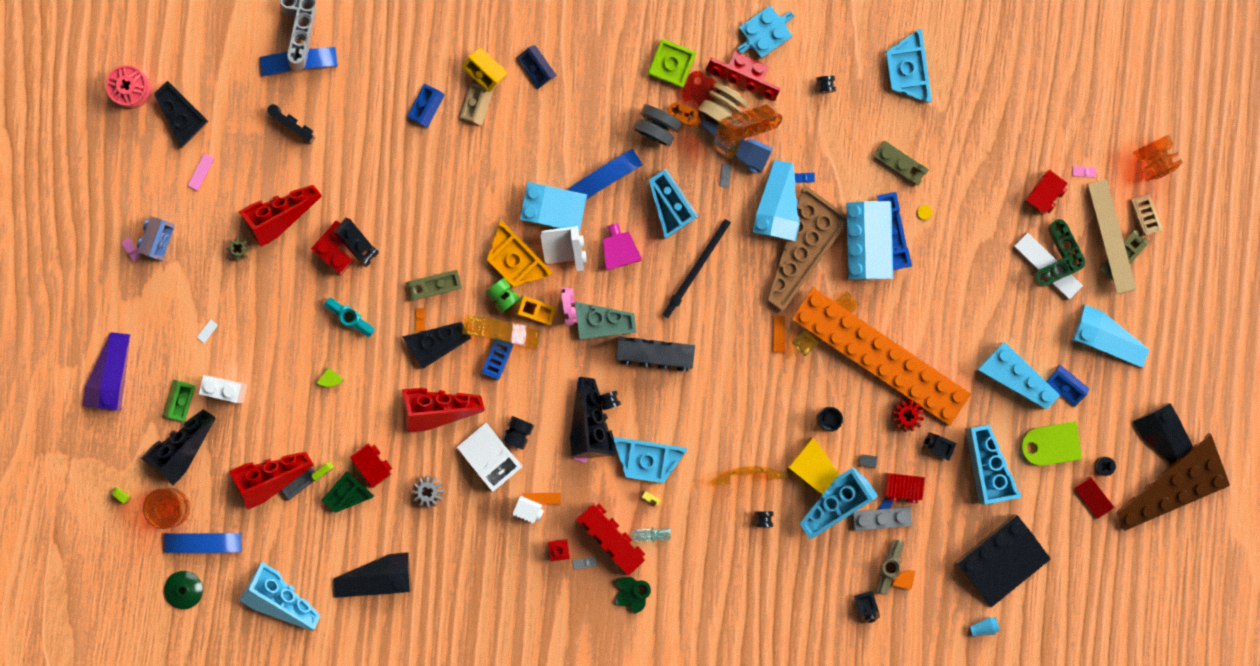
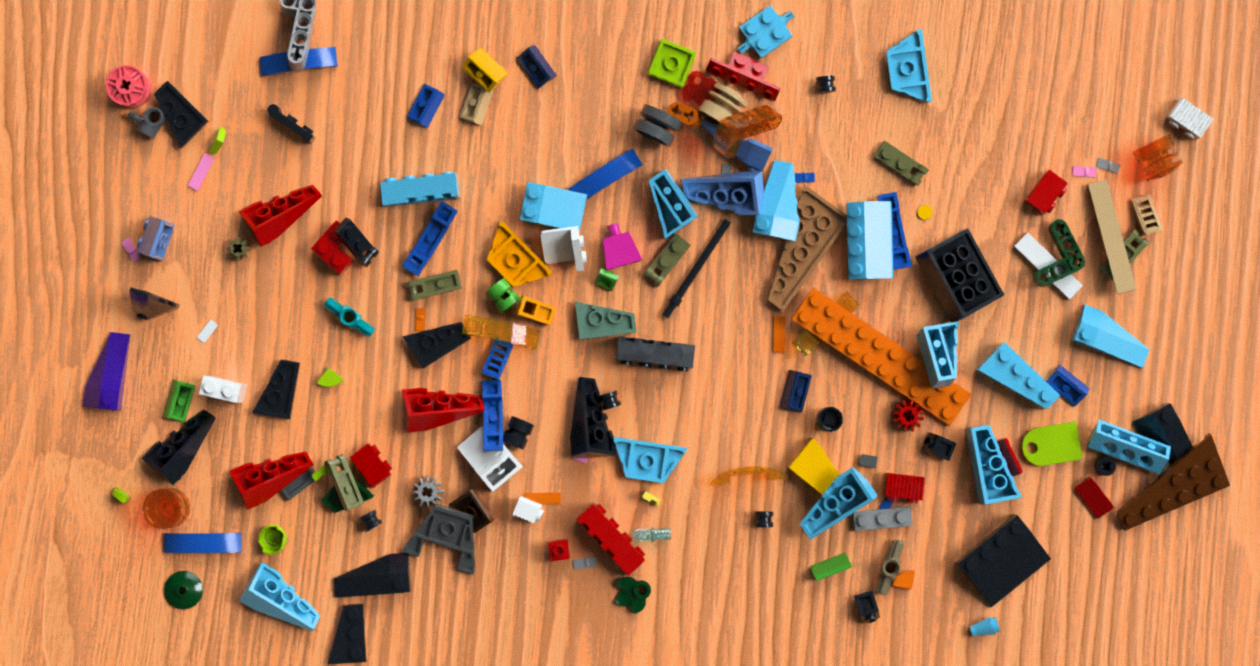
(146, 125): none -> dark grey piece
(149, 304): none -> wedge
(218, 140): none -> lime tile
(272, 539): none -> lime hair
(280, 392): none -> black wing
(344, 482): none -> olive plate
(350, 638): none -> black wing
(370, 520): none -> black wheel
(420, 190): none -> medium azure wedge
(430, 238): none -> blue slope
(449, 529): none -> dark grey wing
(472, 504): none -> reddish brown slope
(492, 415): none -> blue slope
(569, 311): bright pink plate -> none
(606, 279): none -> bright green tile
(667, 259): none -> olive plate
(730, 191): none -> medium blue wedge
(795, 390): none -> dark blue slope
(830, 566): none -> bright green slope
(938, 351): none -> medium azure wedge
(959, 276): none -> black slope
(1010, 458): none -> red slope
(1108, 165): none -> light grey piece
(1129, 446): none -> medium azure brick
(1189, 118): none -> white brick

